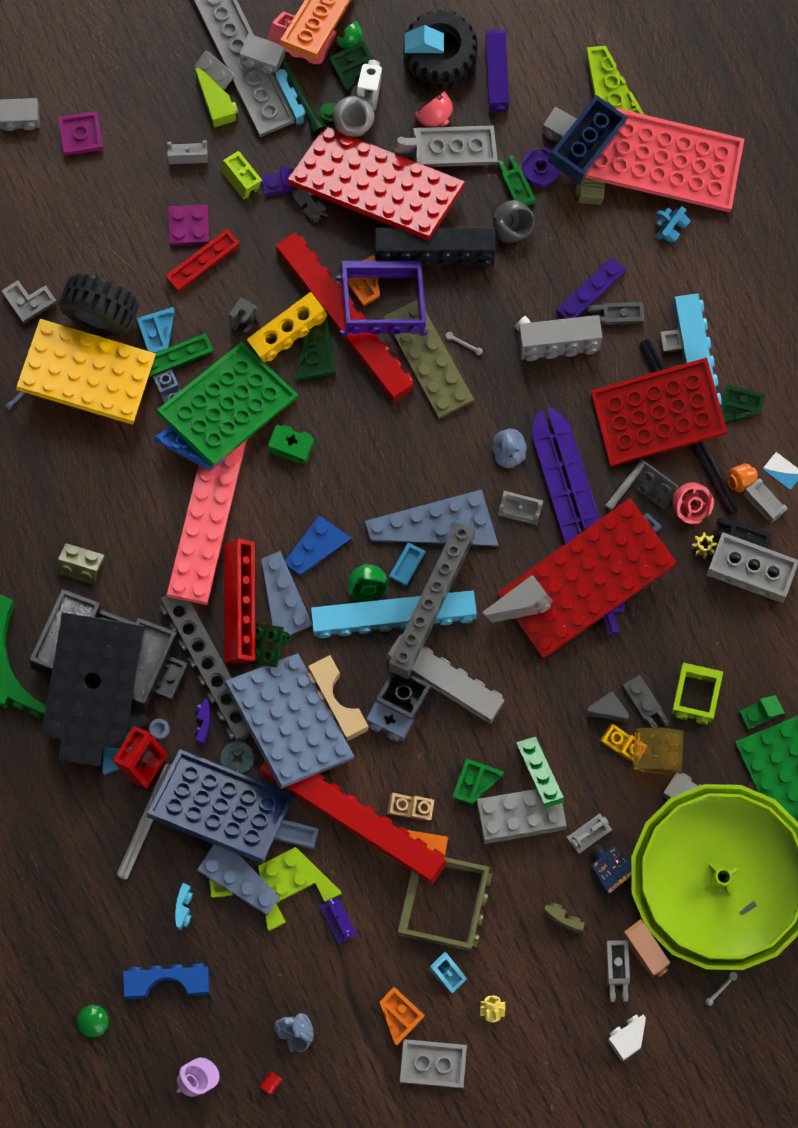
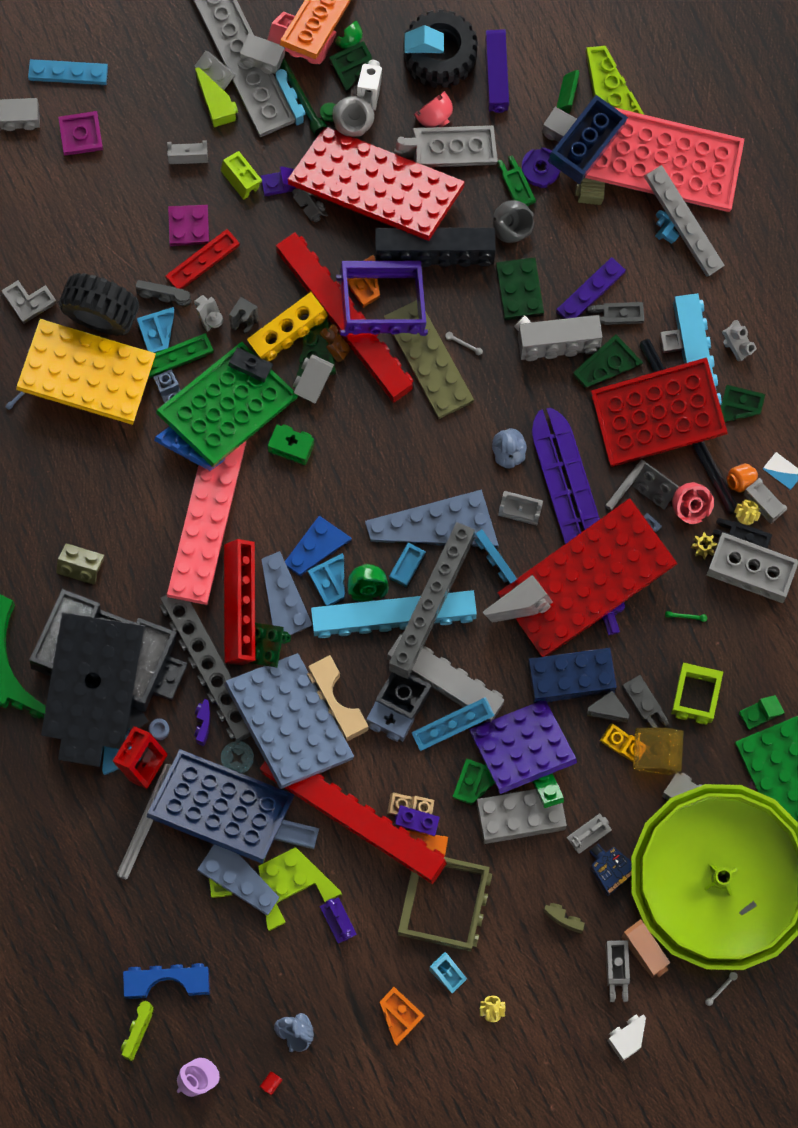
(68, 72): none -> dark azure plate
(92, 1021): green hair -> none
(137, 1030): none -> lime hinge
(163, 292): none -> dark grey hinge
(182, 913): medium azure slope -> none
(208, 312): none -> light grey hips
(250, 365): none -> black plate
(313, 378): none -> light grey brick
(329, 580): none -> dark azure wing
(337, 345): none -> reddish brown plate
(417, 820): none -> dark purple hinge
(433, 1063): light grey plate -> none
(453, 723): none -> dark azure plate
(494, 557): none -> dark azure plate
(520, 288): none -> dark green plate
(522, 746): none -> dark purple plate
(568, 91): none -> green slope
(572, 675): none -> dark blue brick
(606, 363): none -> dark green wing
(684, 221): none -> light grey plate
(703, 617): none -> green hinge
(737, 340): none -> light grey hips
(747, 512): none -> light yellow gear

